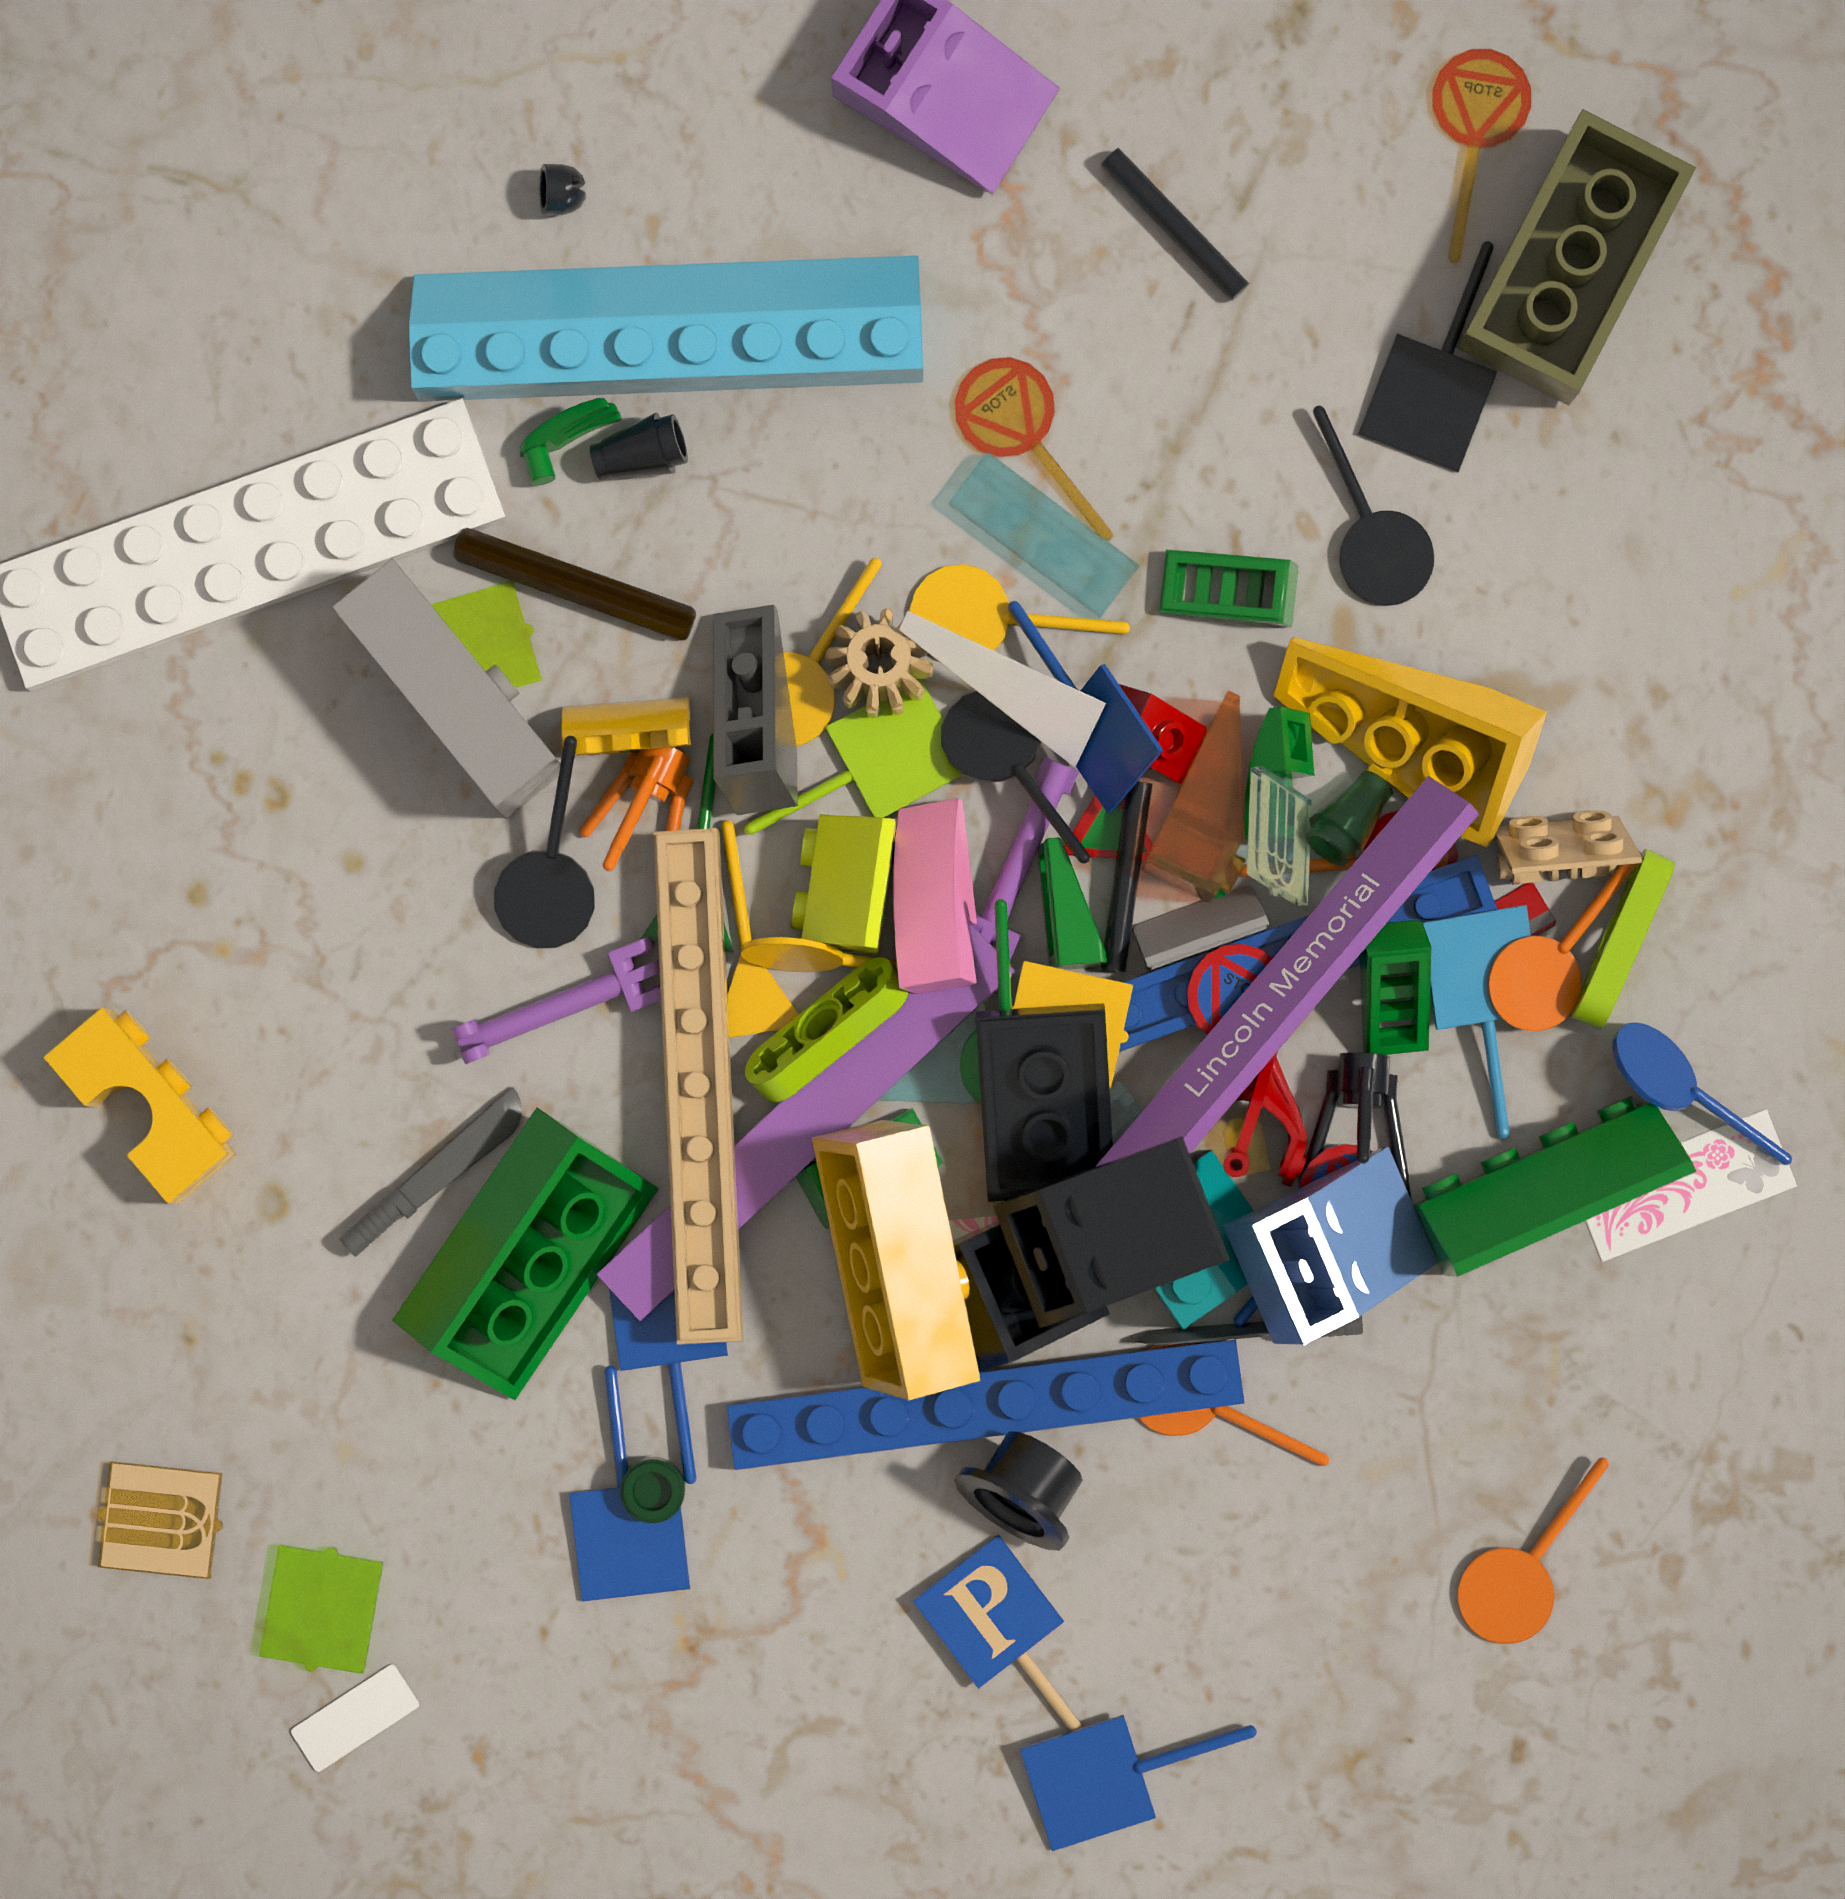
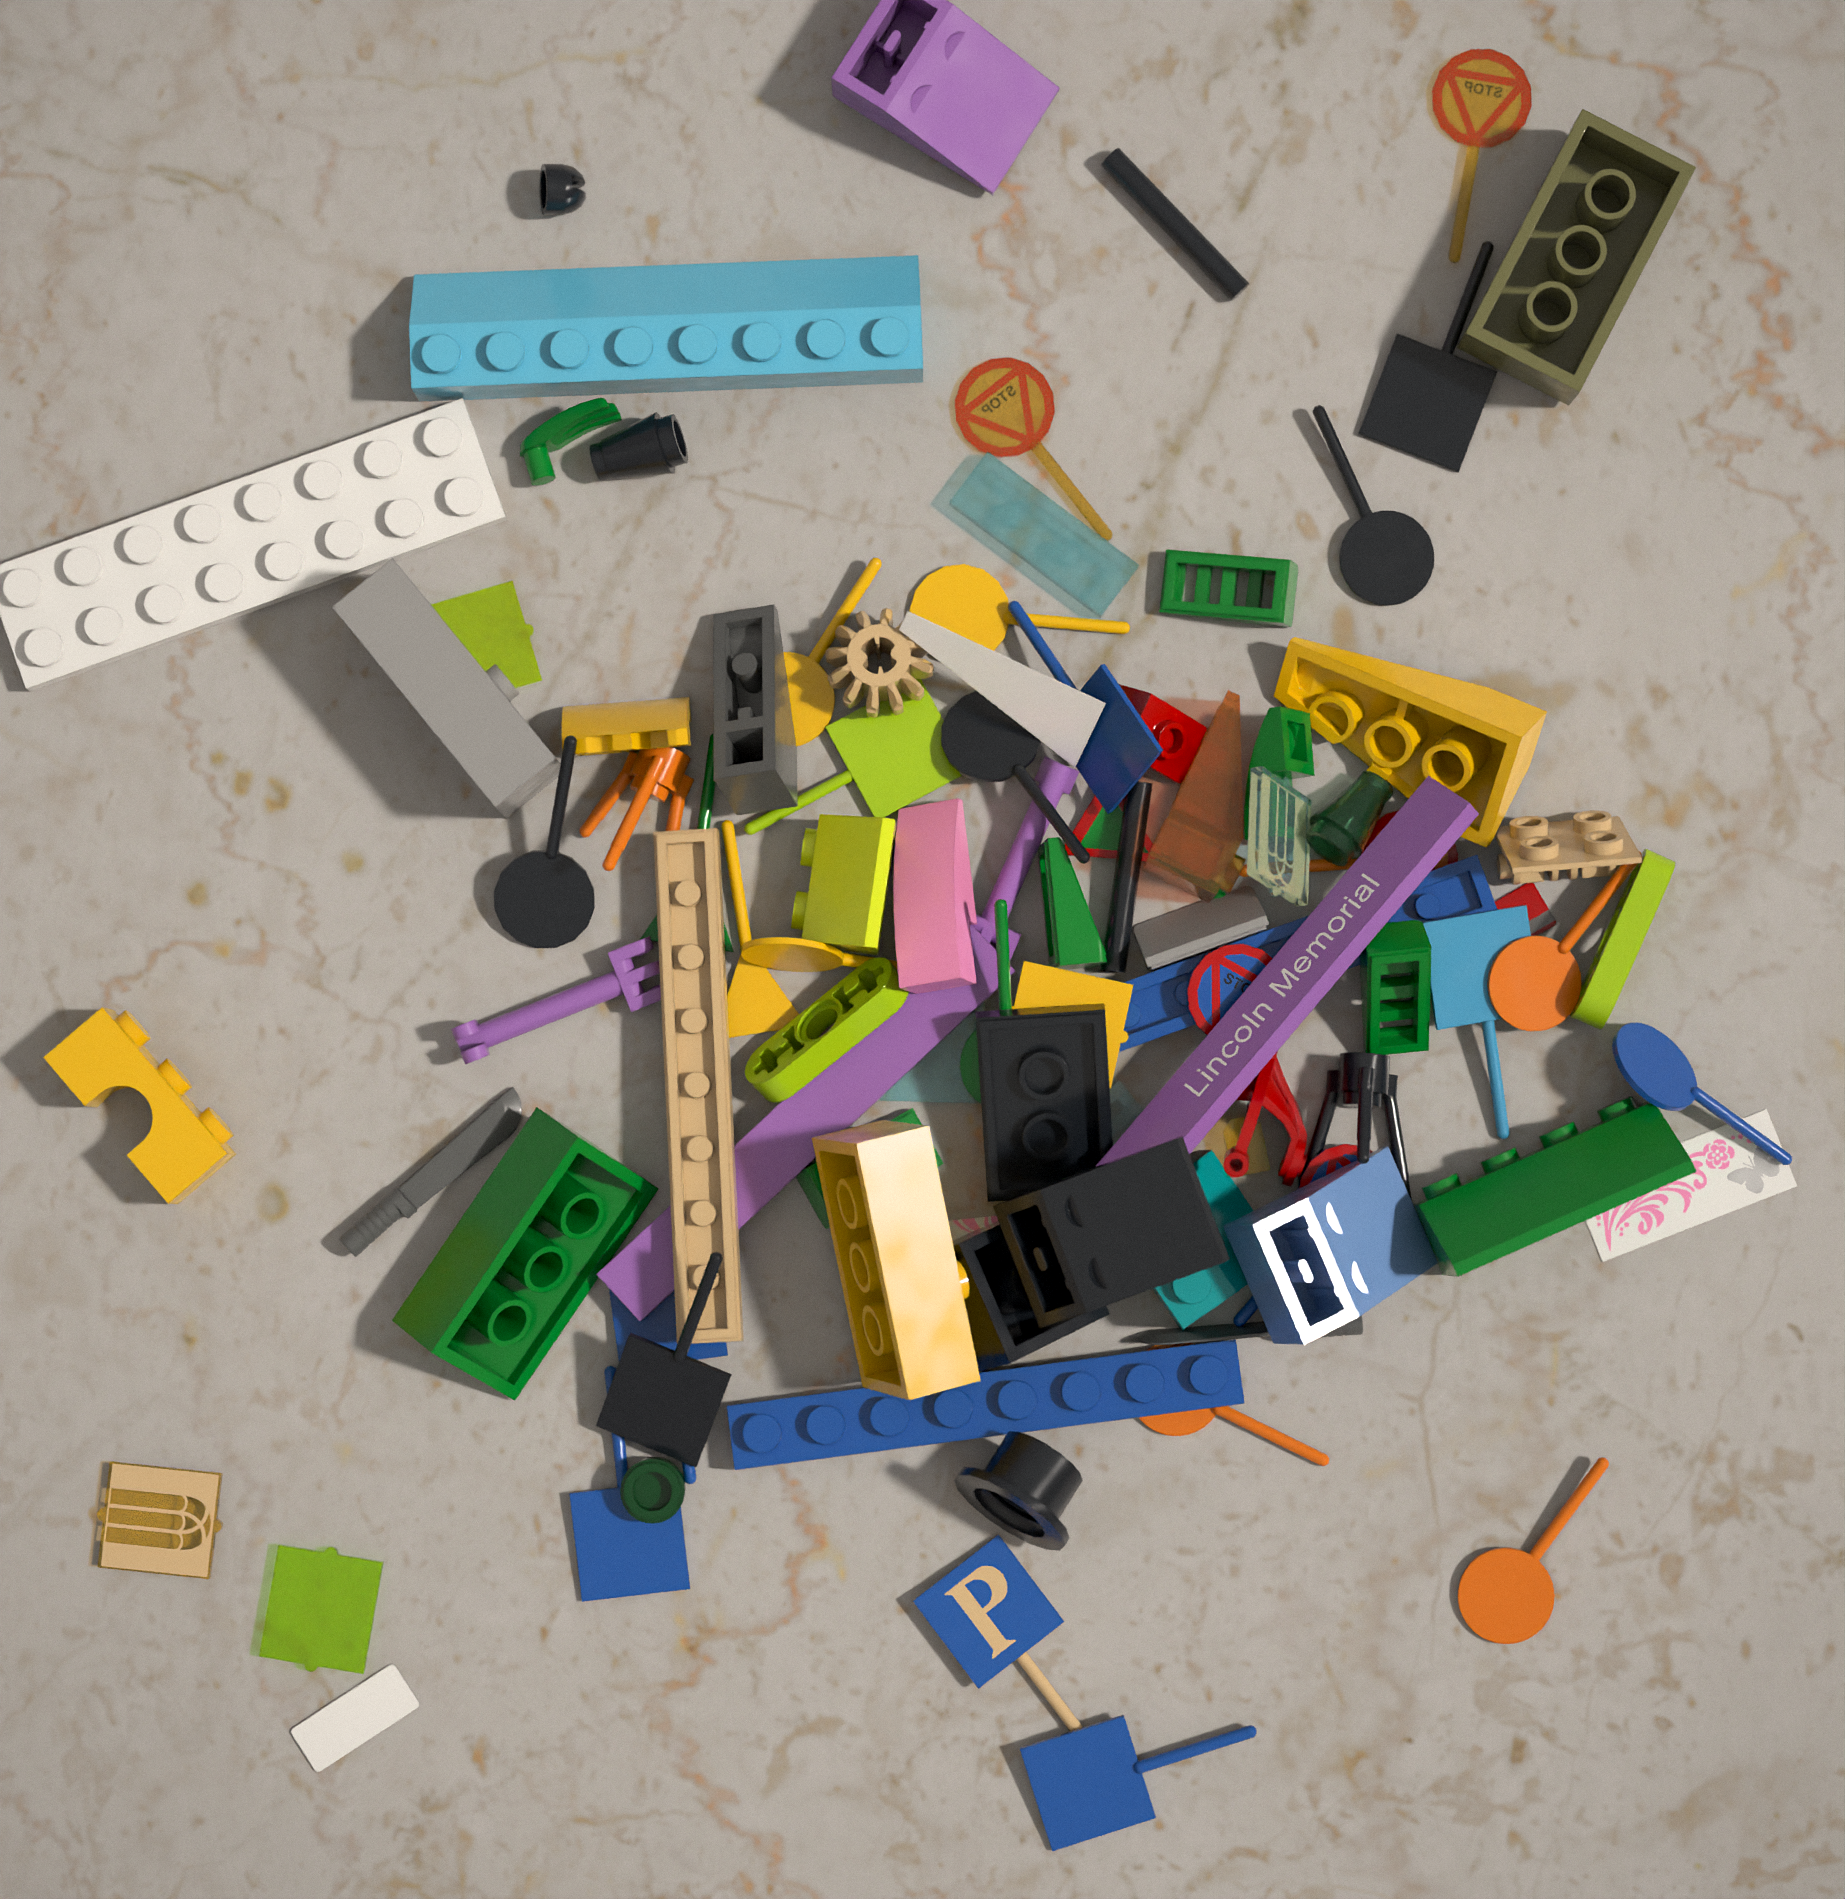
(574, 584): dark brown axle -> none
(662, 1393): none -> black piece

